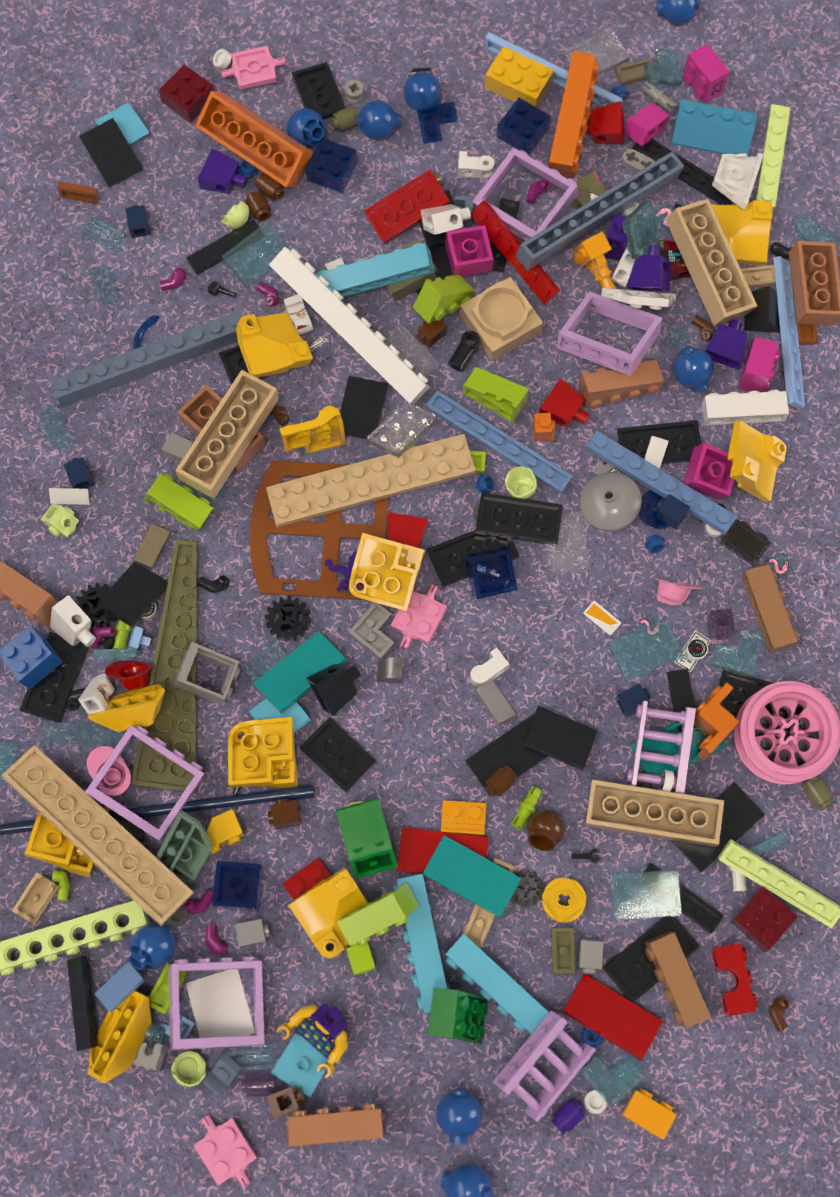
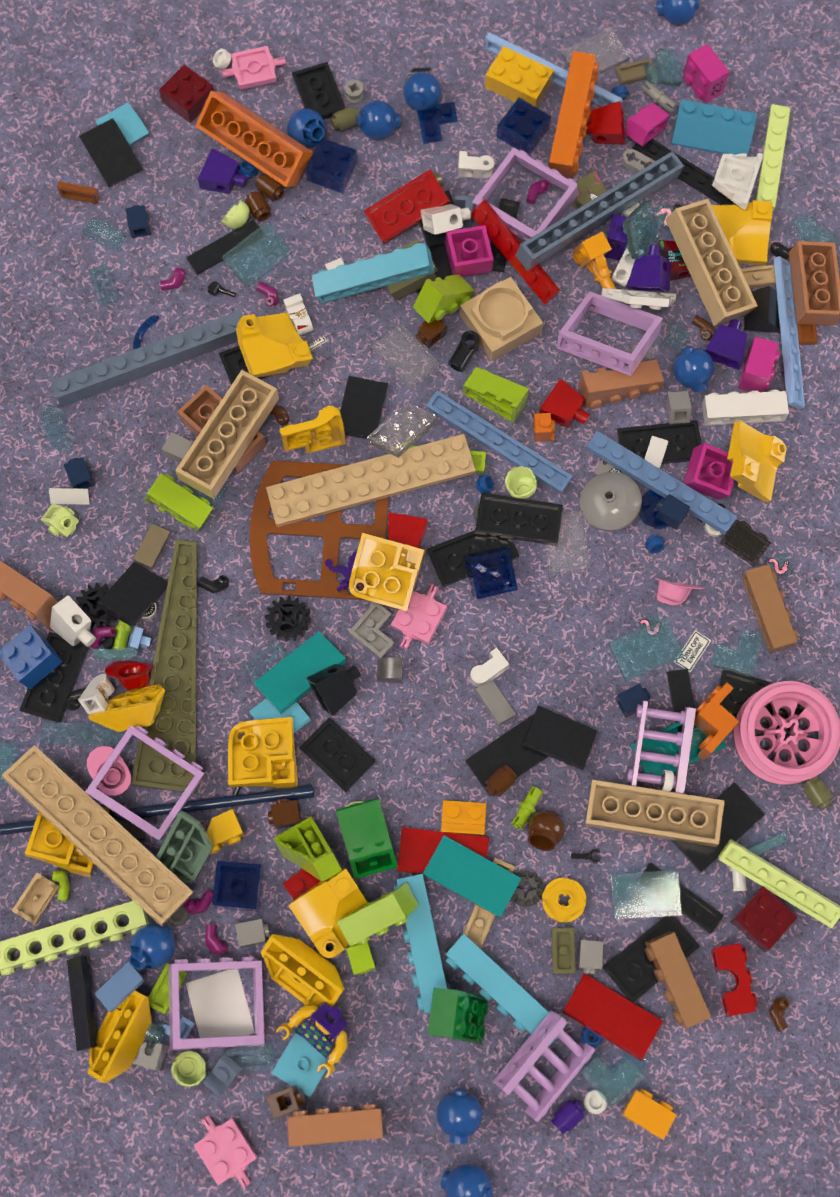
(213, 657): light grey window -> none
(258, 1084): clear purple brick -> none
(302, 971): none -> yellow wedge
(308, 850): none -> lime wedge
(349, 325): white brick -> none
(602, 617): sticker -> none
(678, 407): none -> light grey brick
(696, 649): black tile -> none
(720, 624): clear purple brick -> none

